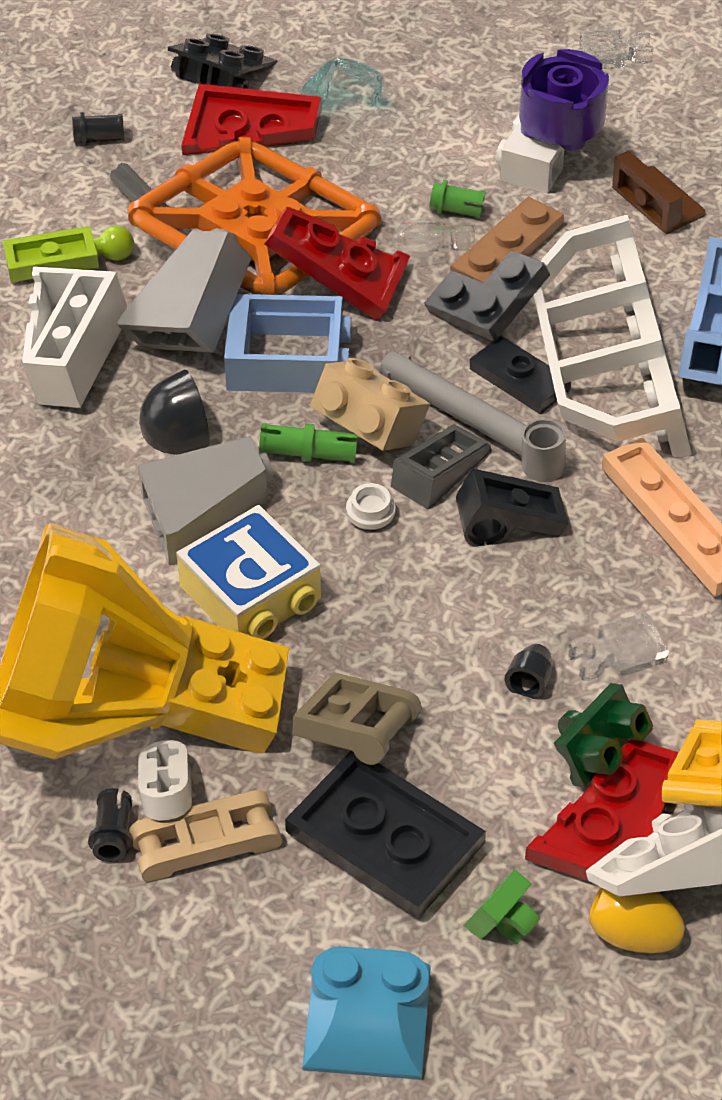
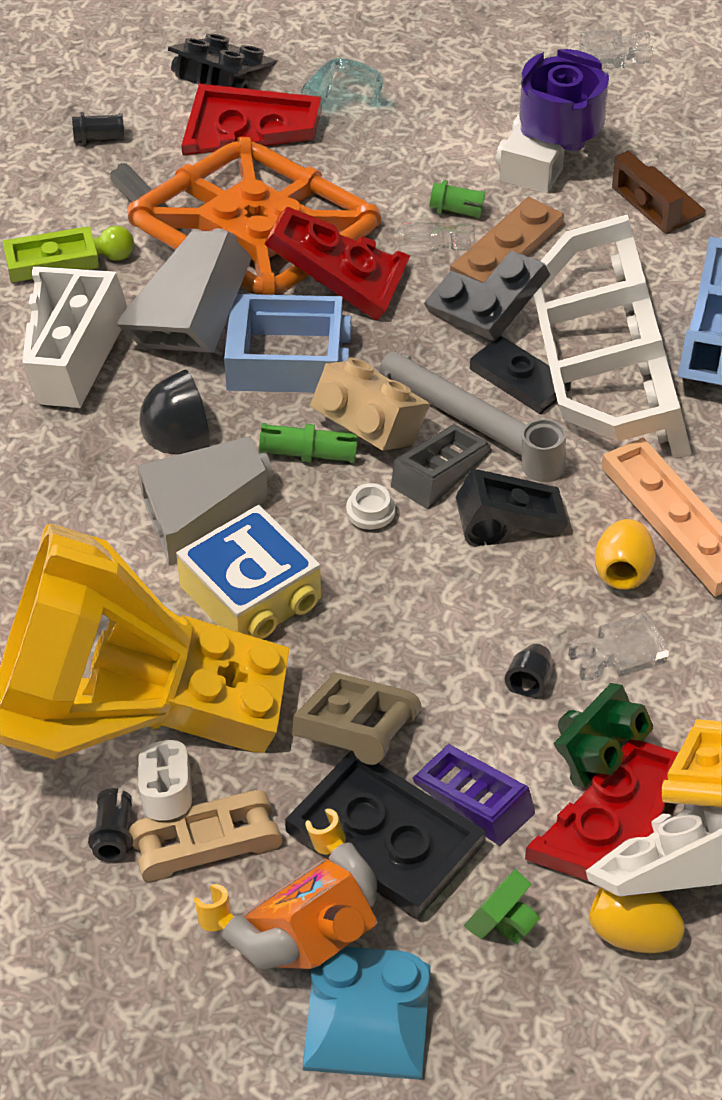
(307, 916): none -> torso
(500, 815): none -> dark purple slope
(625, 554): none -> yellow animal

